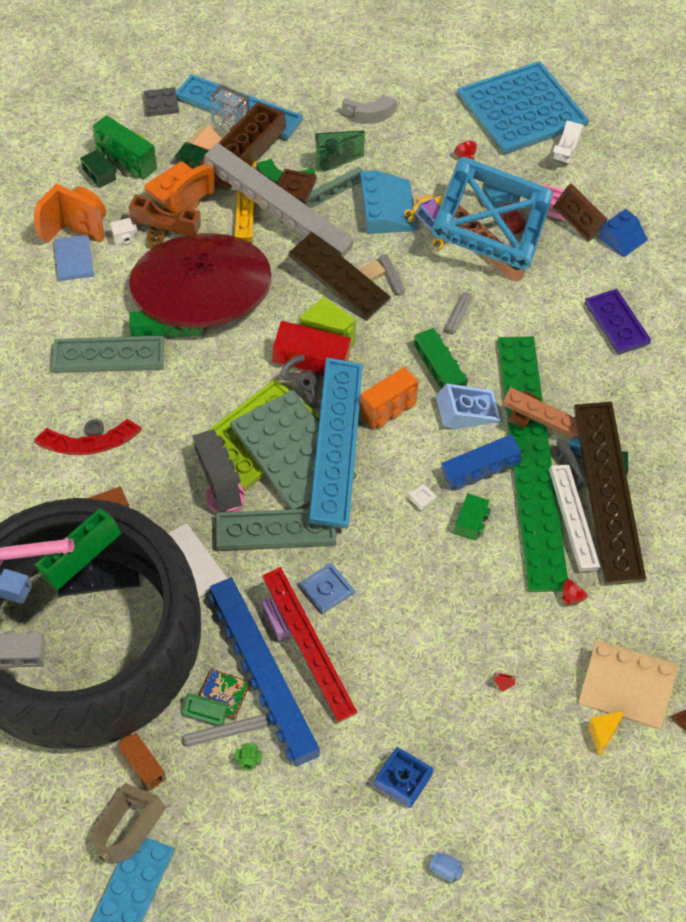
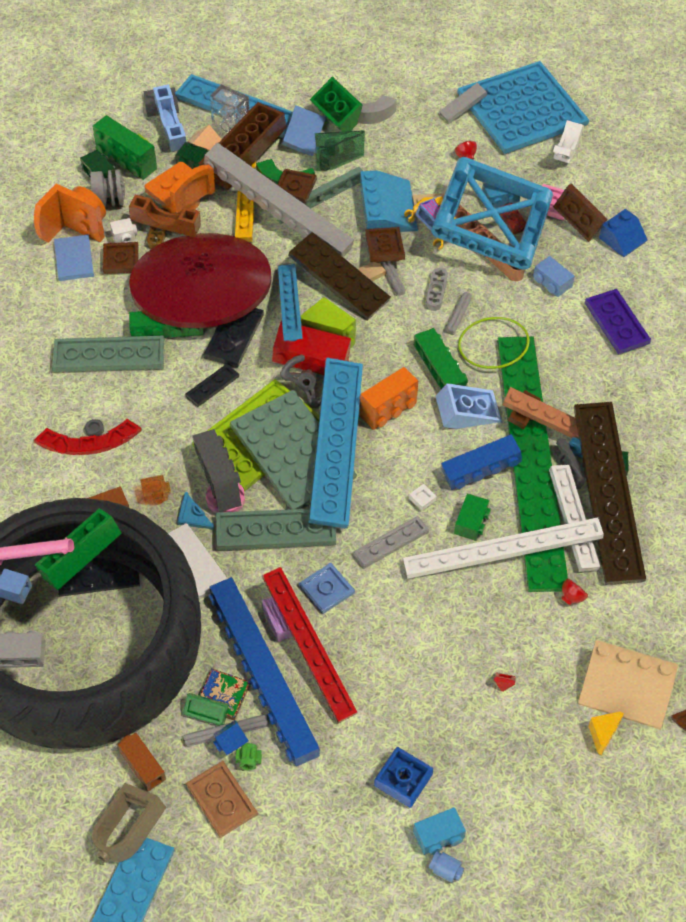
(109, 187): none -> light grey wheel
(120, 257): none -> reddish brown plate
(155, 489): none -> clear orange brick
(167, 112): none -> light blue arch
(193, 514): none -> dark azure tile
(212, 385): none -> black tile
(221, 799): none -> medium nougat tile
(229, 738): none -> blue brick
(233, 338): none -> black plate
(289, 302): none -> dark azure plate
(302, 130): none -> medium blue tile
(337, 105): none -> green slope
(385, 244): none -> reddish brown plate
(390, 542): none -> light grey tile
(439, 831): none -> dark azure brick
(440, 284): none -> light grey beam
(463, 103): none -> light grey tile
(500, 366): none -> lime piece
(503, 548): none -> white plate
(553, 276): none -> medium blue brick

